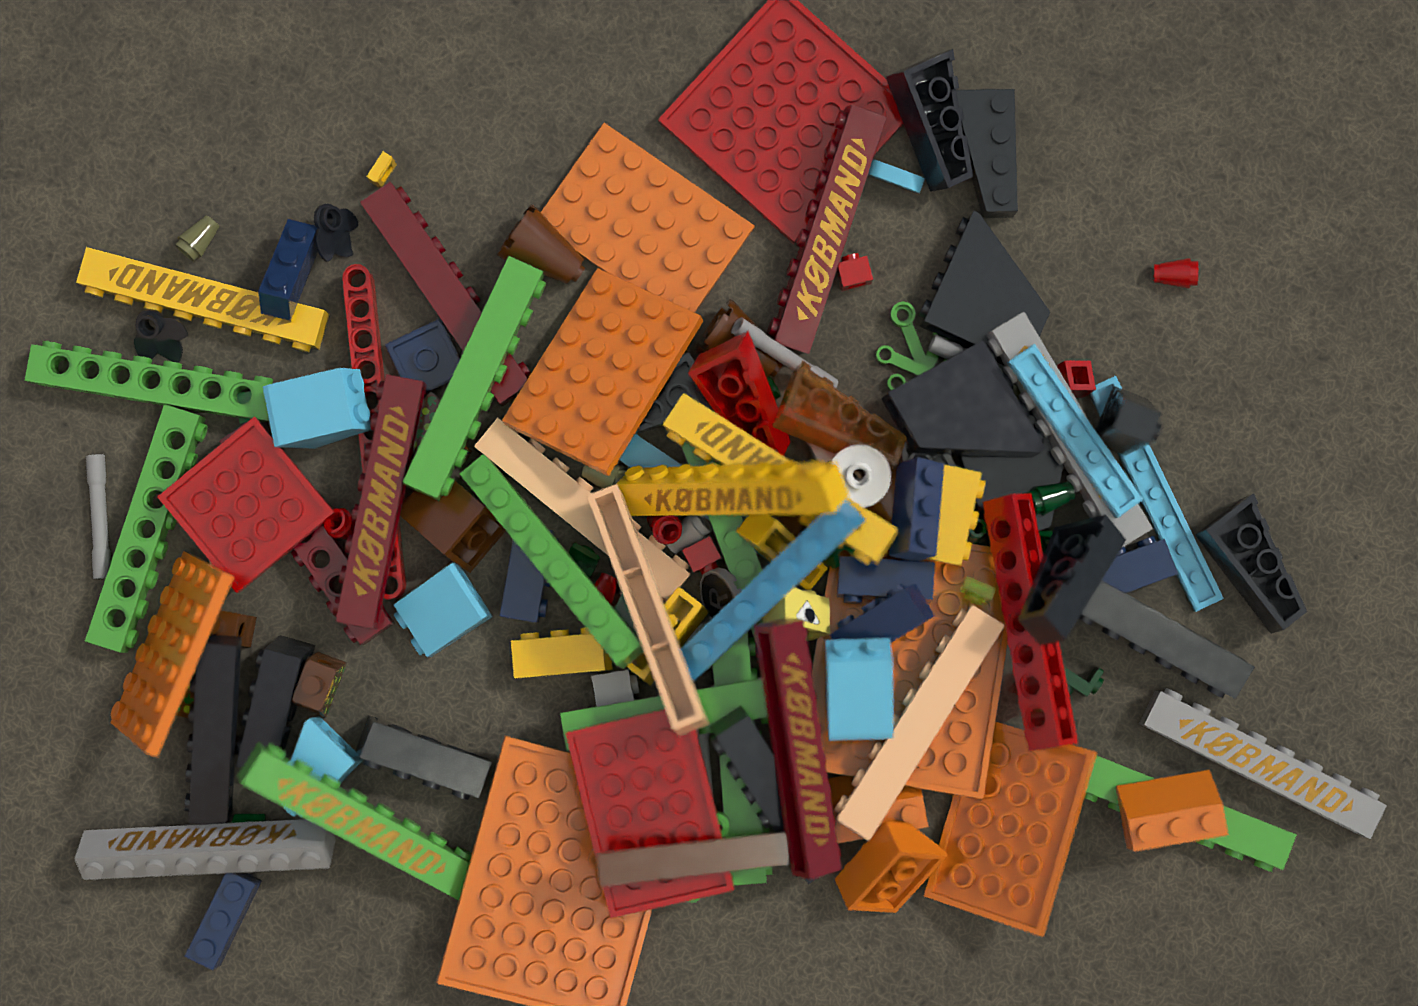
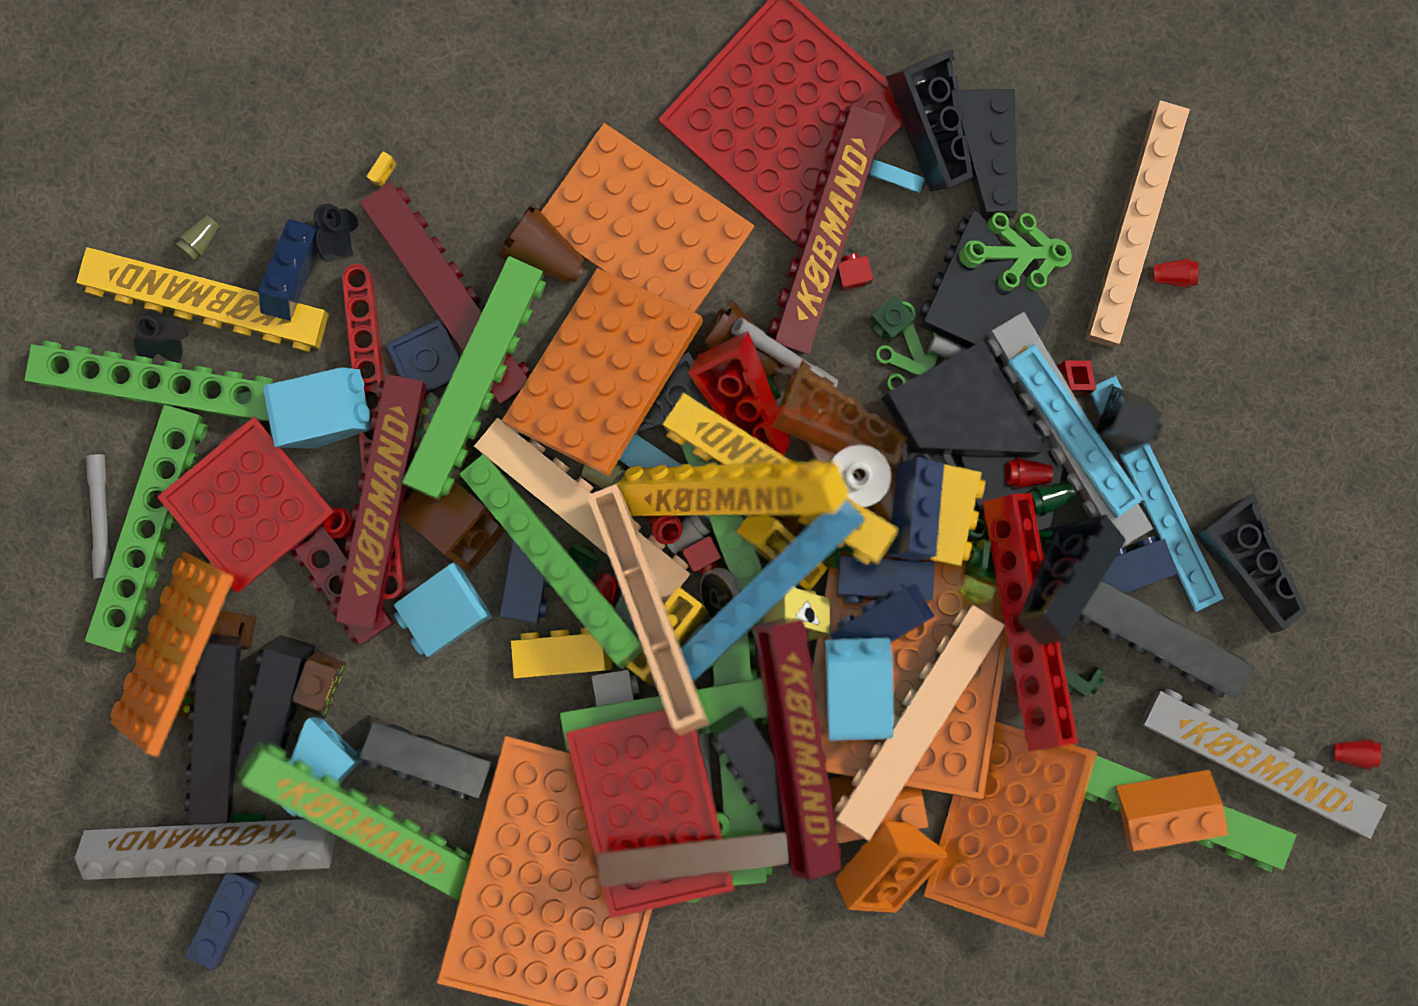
(891, 319): none -> dark green bracket
(980, 562): none -> dark green bracket
(1018, 251): none -> bright green plant
(1027, 473): none -> red cone
(1137, 224): none -> light nougat brick
(1358, 753): none -> red cone

